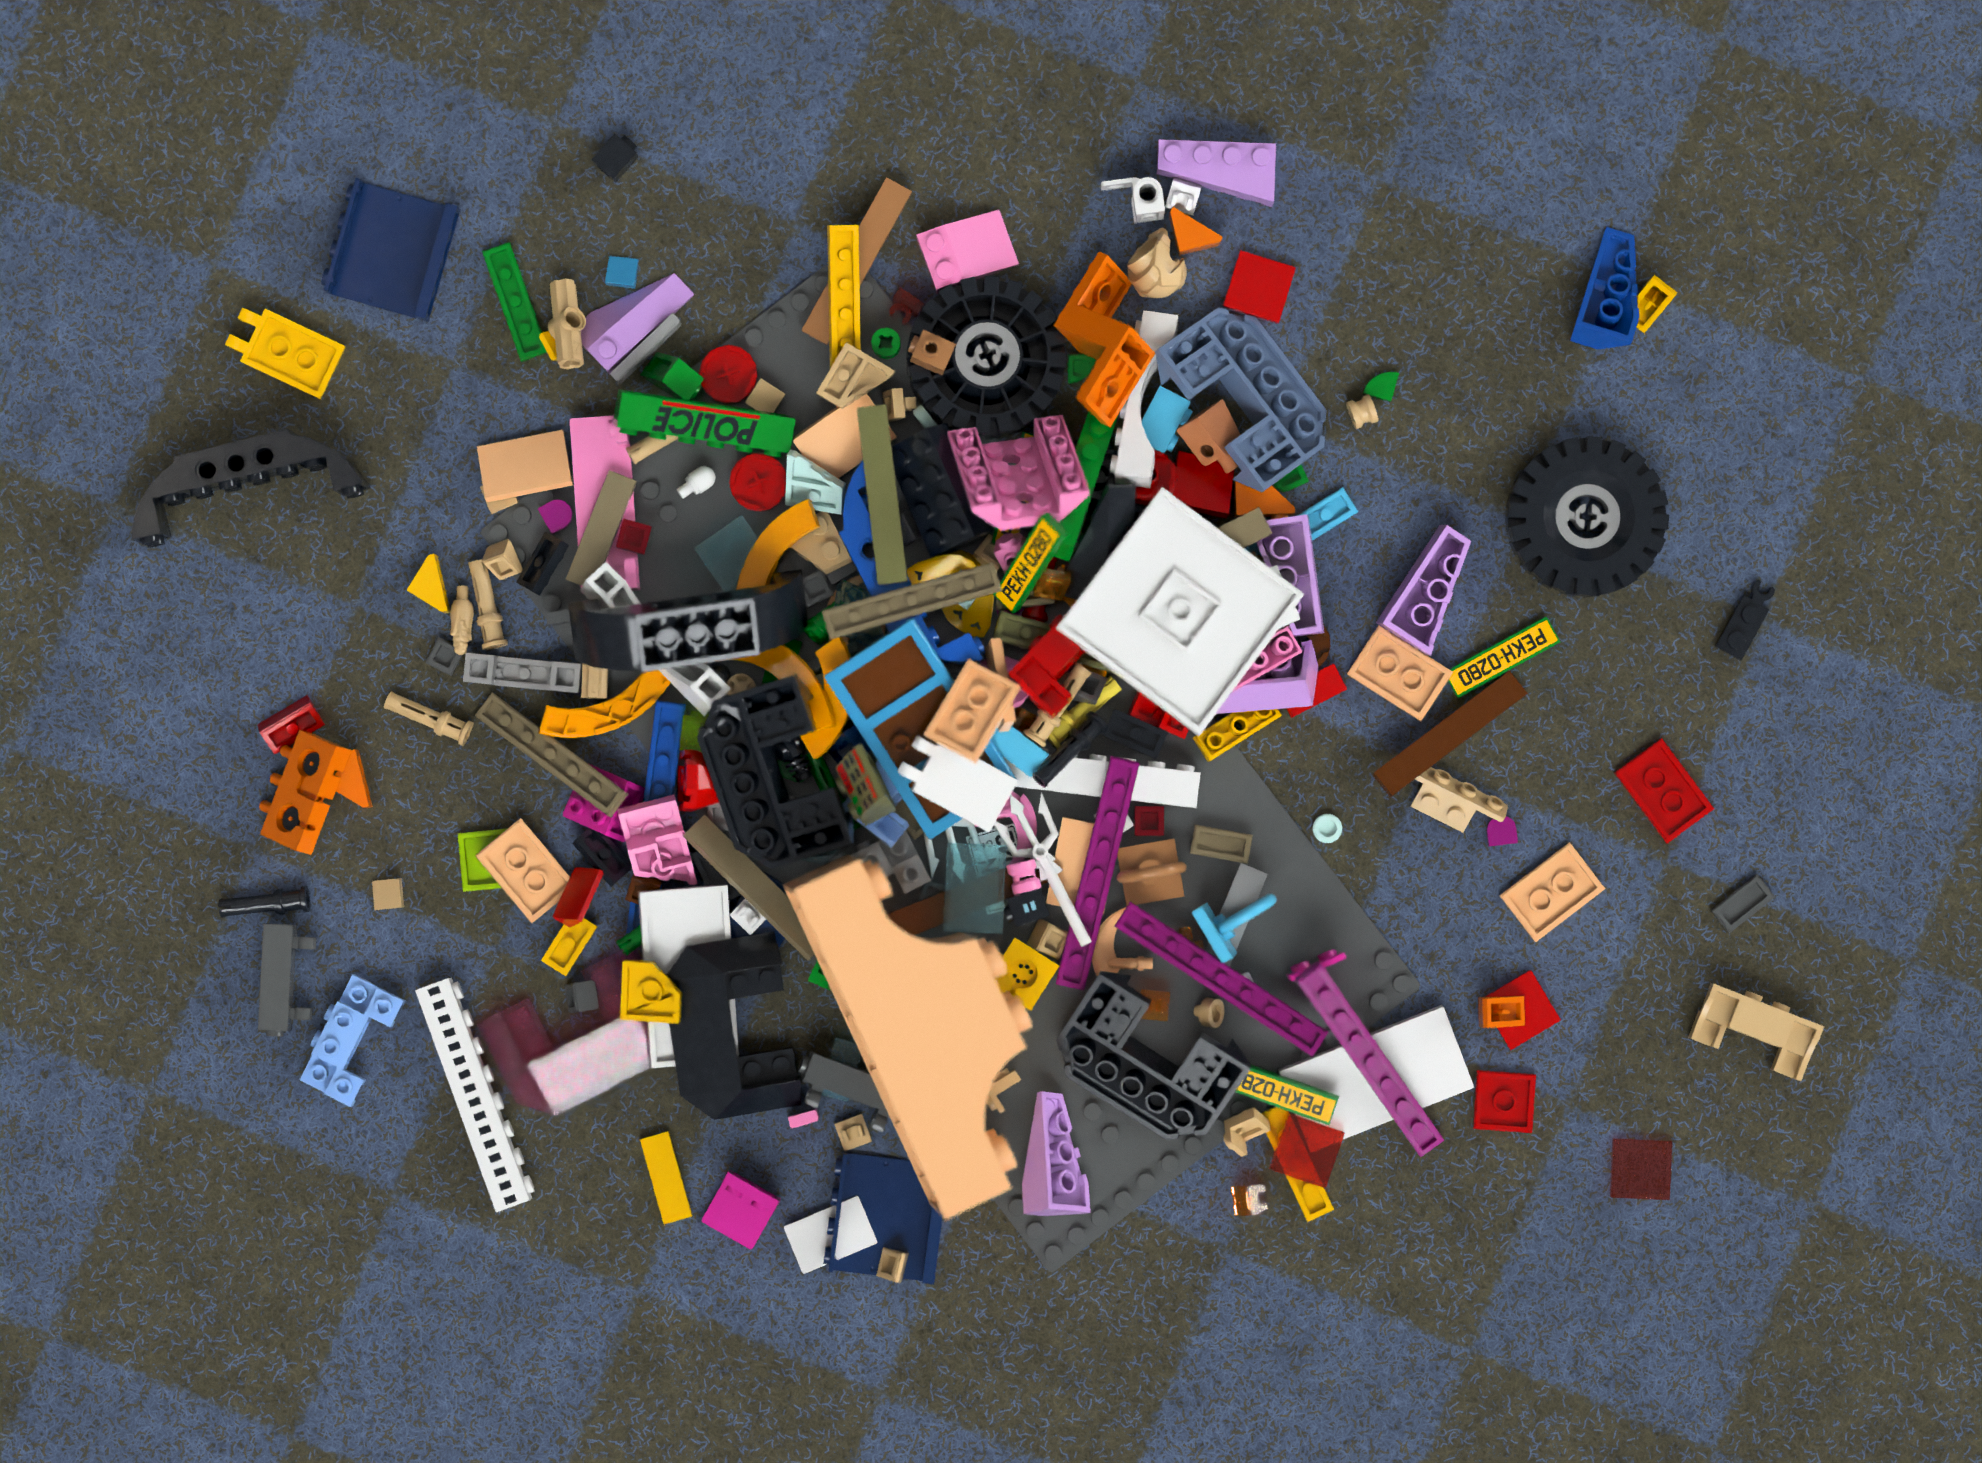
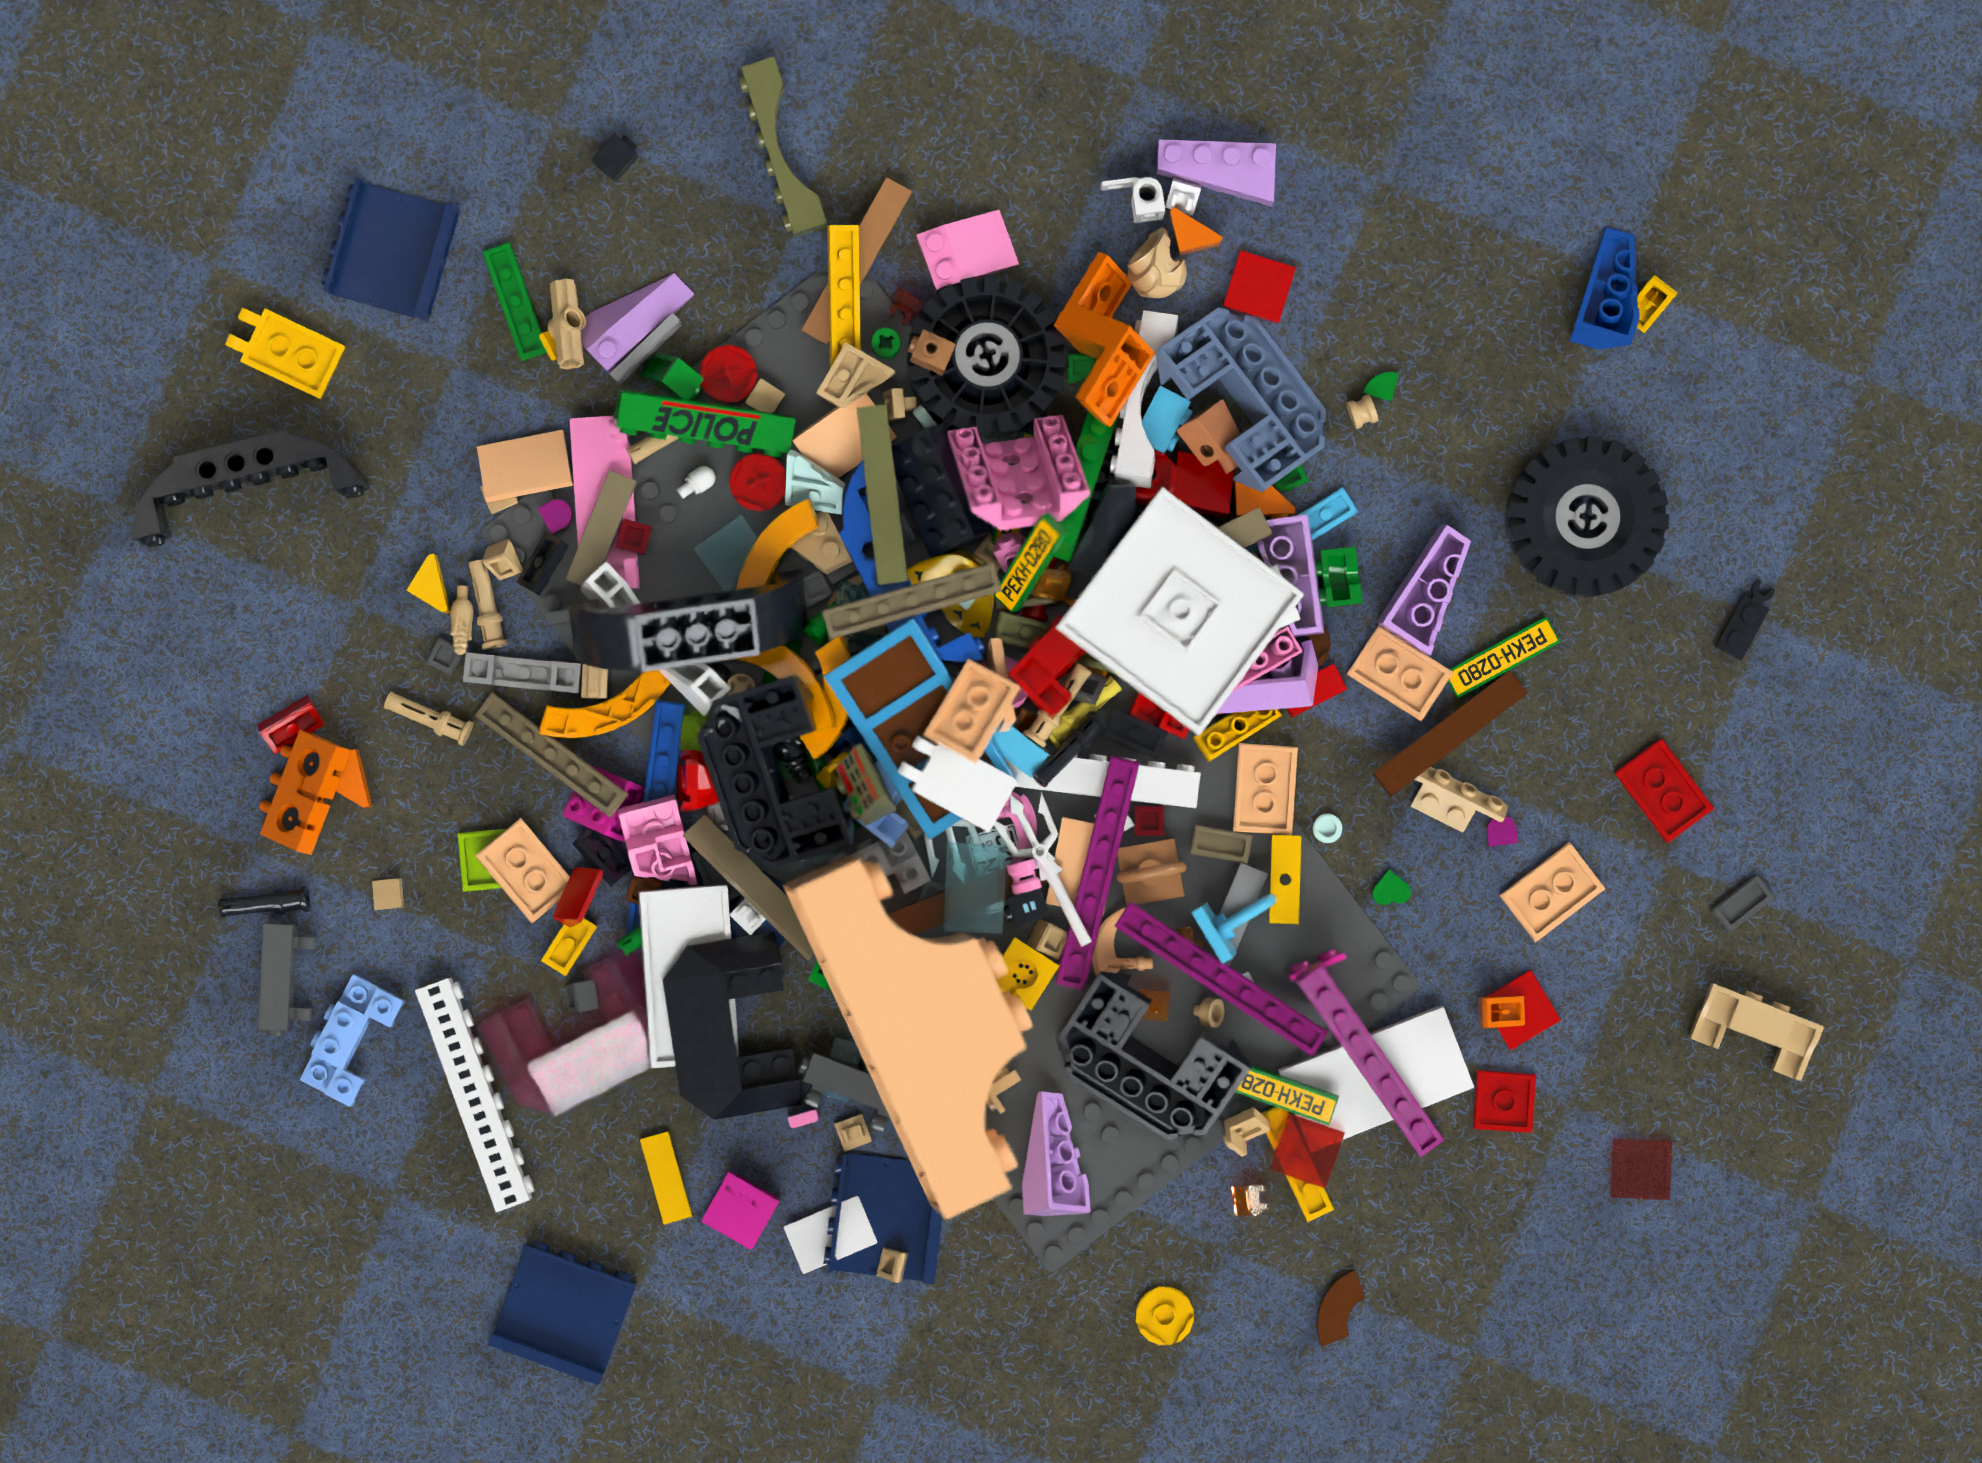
(563, 1312): none -> dark blue panel
(621, 272): dark azure slope -> none
(648, 993): yellow plate -> none
(765, 90): none -> olive arch
(829, 773): none -> yellow slope
(1162, 1306): none -> yellow tile
(1265, 789): none -> light nougat tile
(1285, 860): none -> yellow tile
(1336, 1306): none -> reddish brown tile
(1339, 577): none -> green cylinder
(1391, 889): none -> green tile

